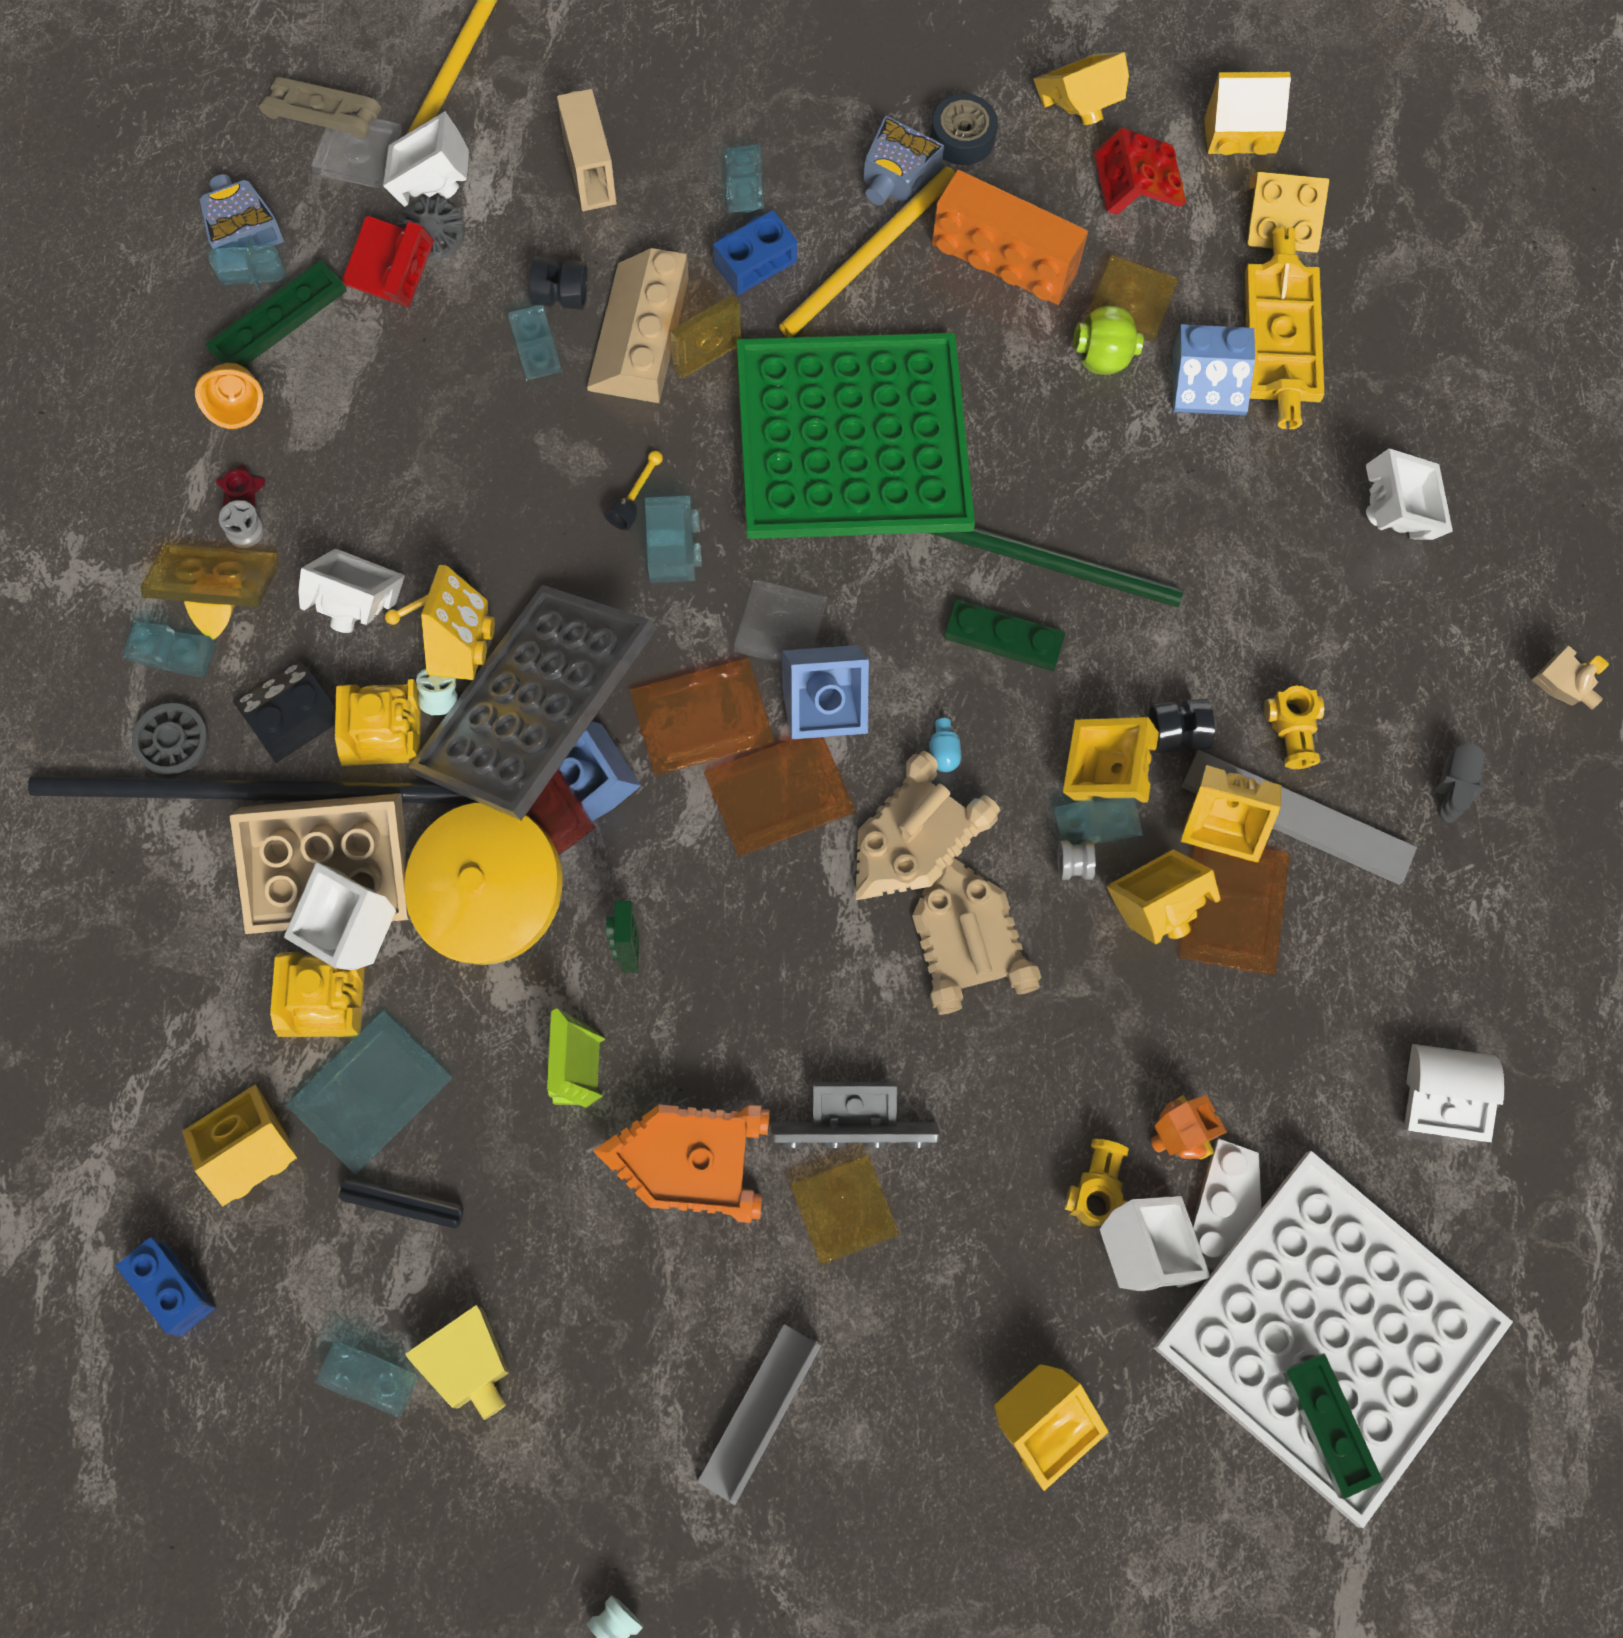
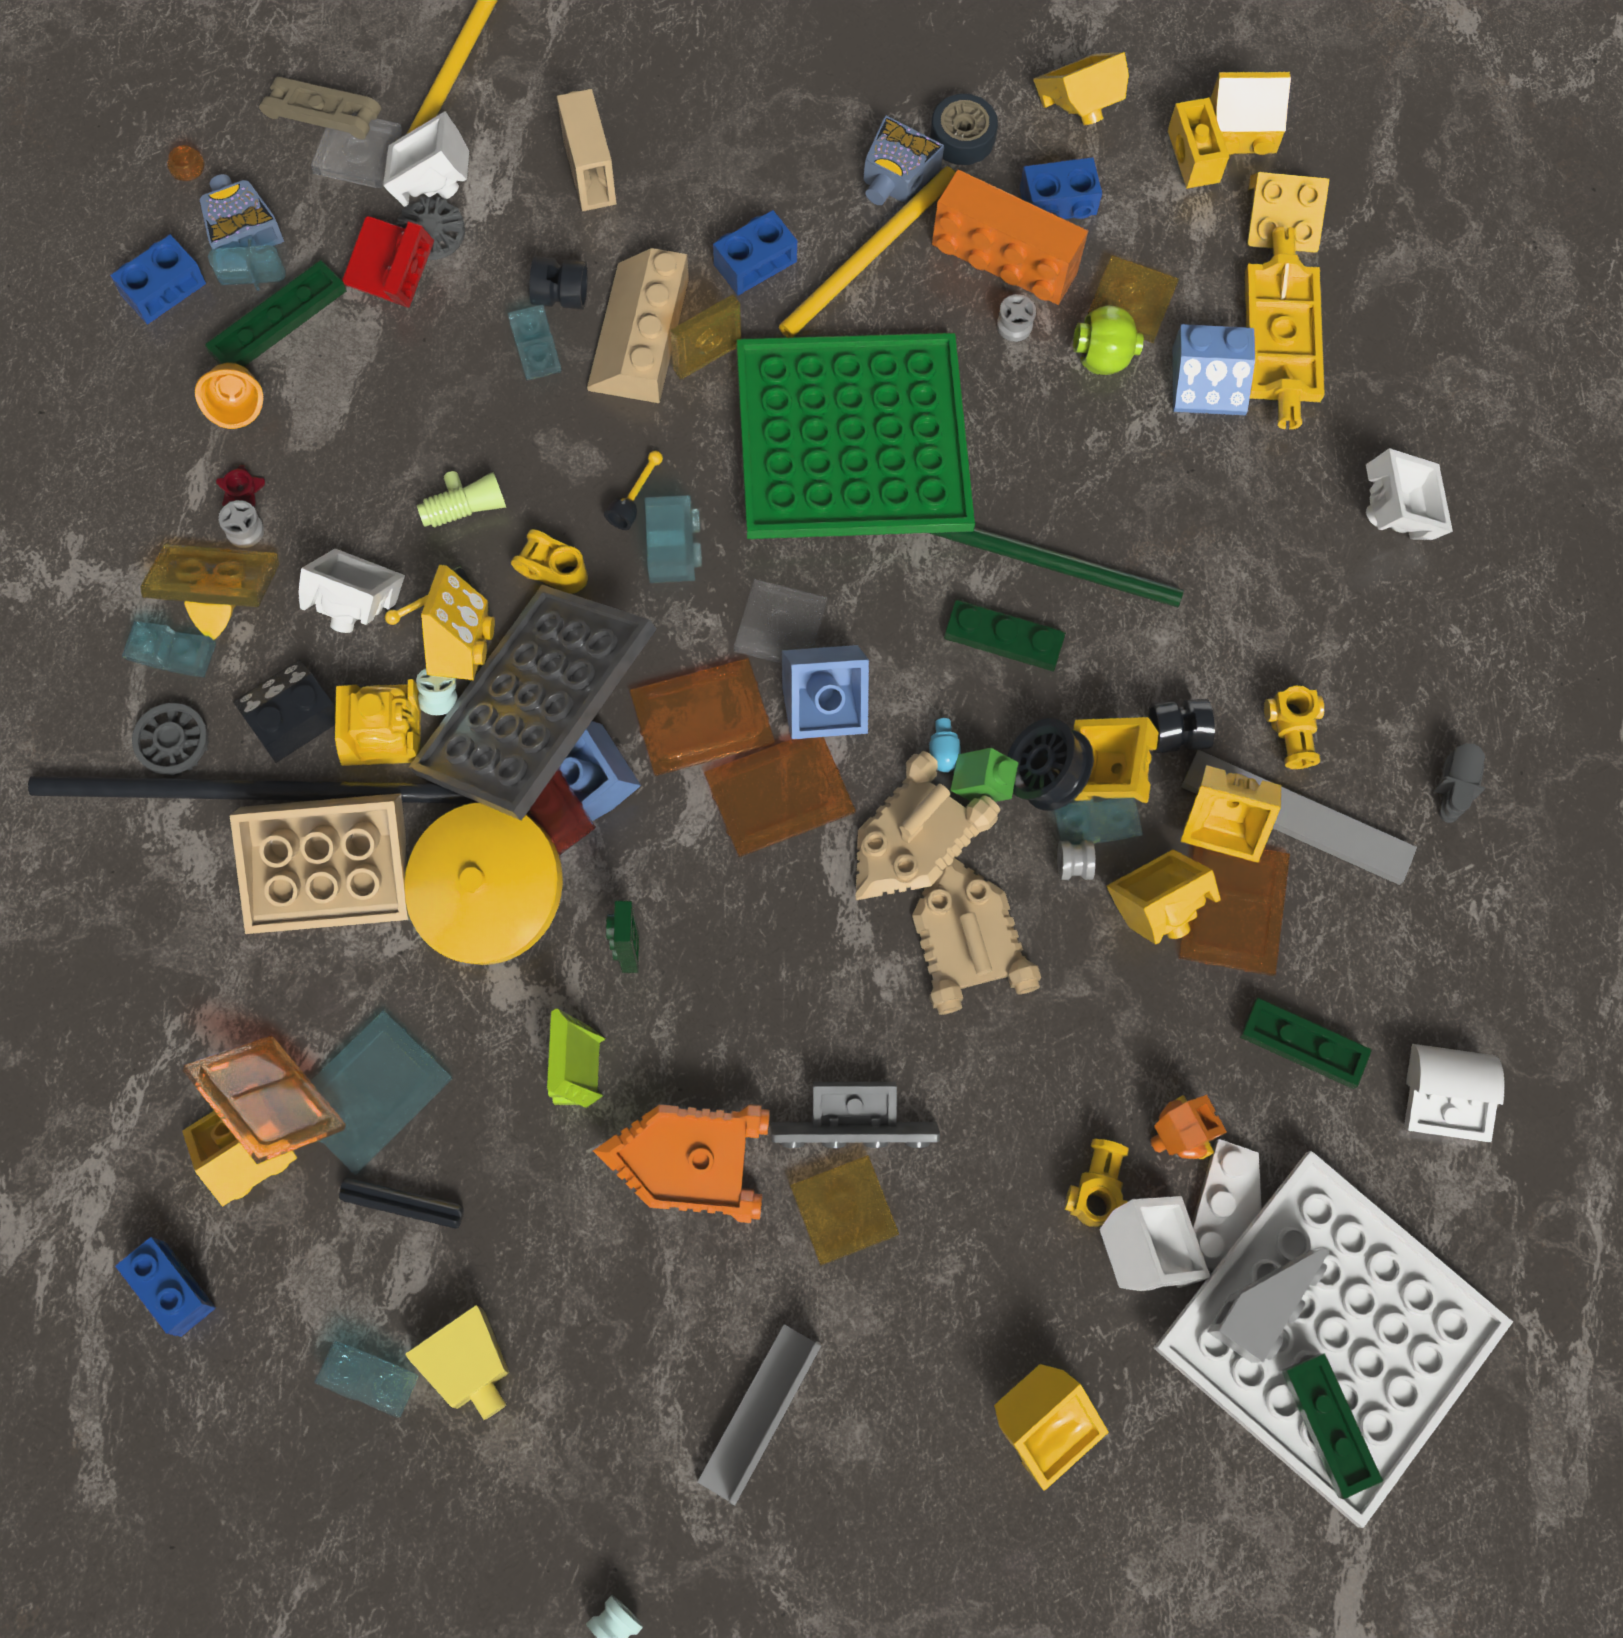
(158, 279): none -> blue brick
(185, 163): none -> clear orange plate
(264, 1099): none -> clear orange piece
(315, 998): yellow brick -> none
(340, 920): white brick -> none
(461, 501): none -> yellowish green piece
(546, 558): none -> yellow piece
(744, 178): clear light blue slope -> none
(984, 773): none -> bright green brick
(1015, 308): none -> light grey wheel
(1051, 764): none -> black wheel
(1063, 187): none -> blue brick
(1137, 166): red bracket -> none
(1198, 143): none -> yellow brick
(1259, 1312): none -> light grey slope
(1305, 1043): none -> dark green plate
(1569, 680): tan piece -> none

